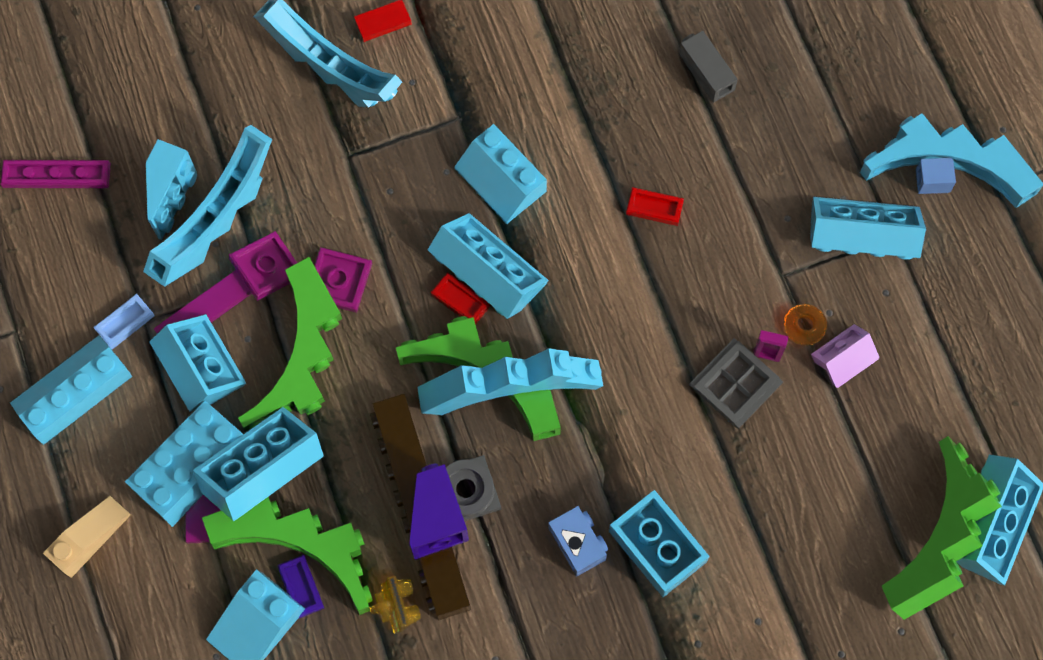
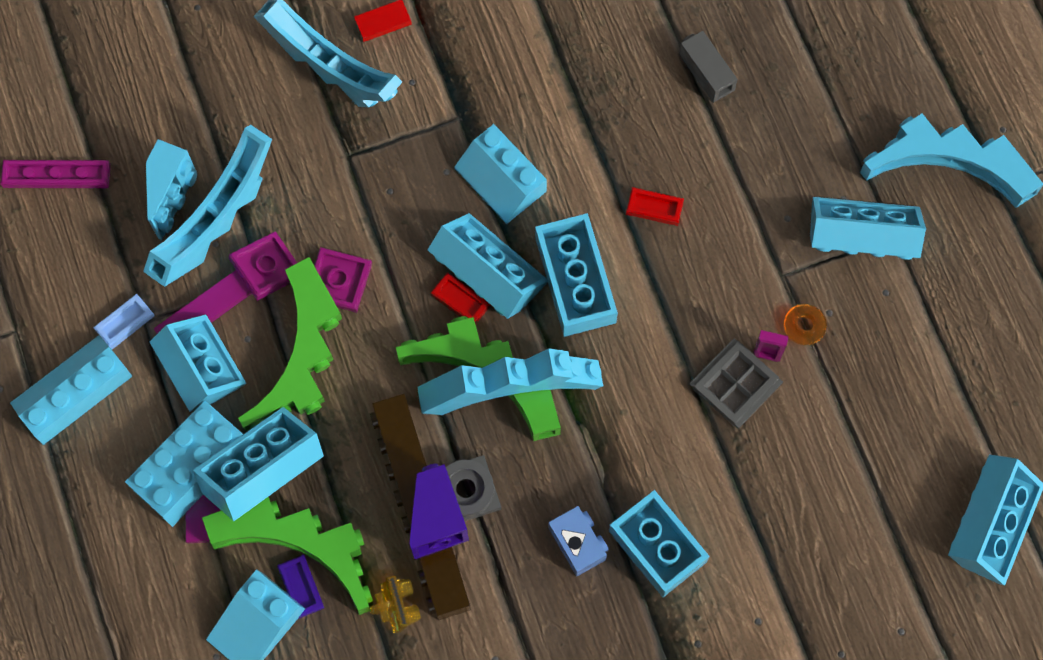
(86, 536): tan slope -> none
(576, 275): none -> medium azure brick
(846, 355): lavender panel -> none
(935, 175): medium blue panel -> none
(935, 568): bright green arch -> none

